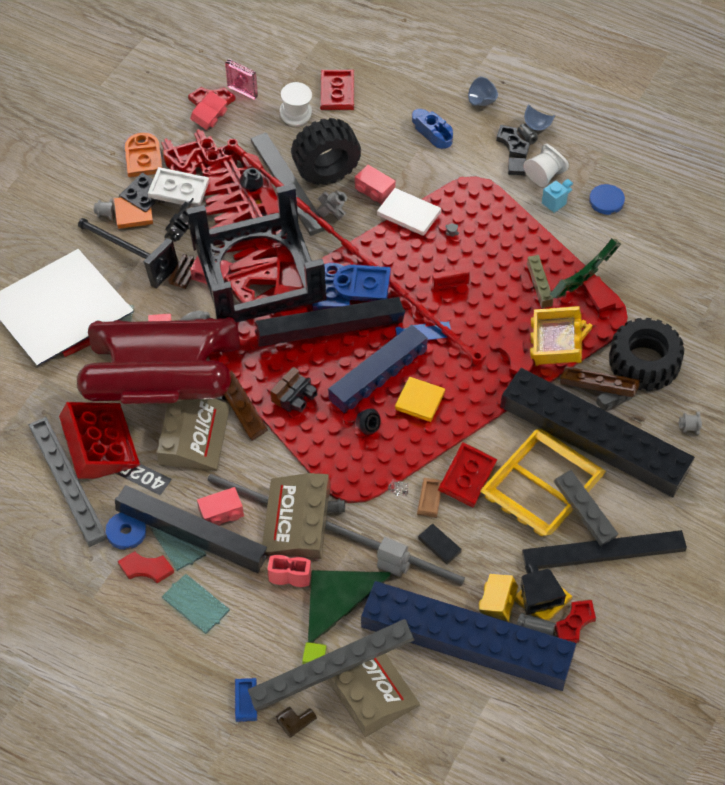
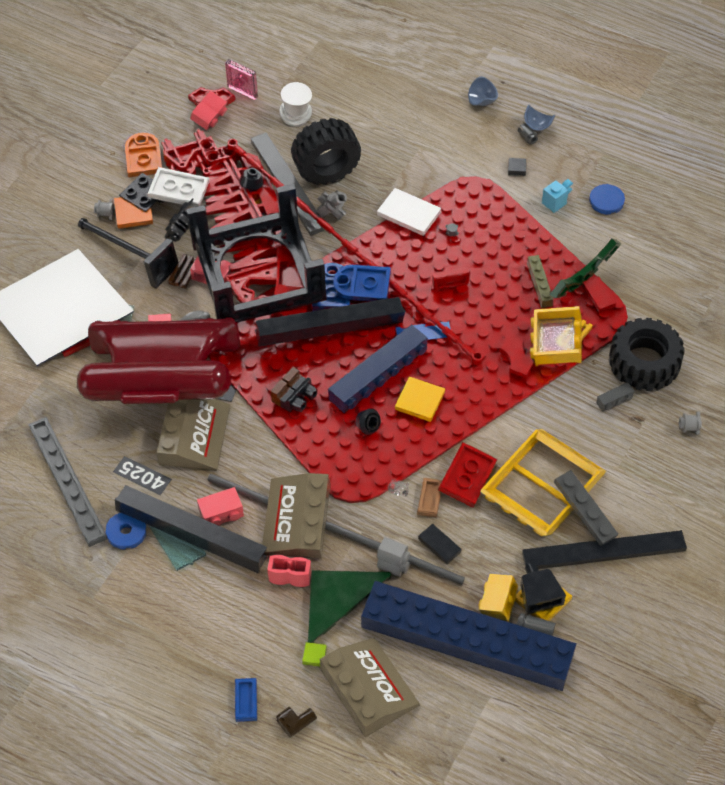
(98, 439): red slope -> none
(153, 568): red tile -> none
(195, 603): clear light blue piece -> none
(244, 409): reddish brown tile -> none
(330, 664): dark grey plate -> none
(336, 506): dark grey pin -> none
(337, 90): tile -> none
(374, 184): coral brick -> none
(433, 128): blue piece -> none
(517, 147): black tile -> none
(545, 165): white hat -> none
(581, 614): red tile -> none
(597, 432): black brick -> none
(599, 381): reddish brown tile -> none

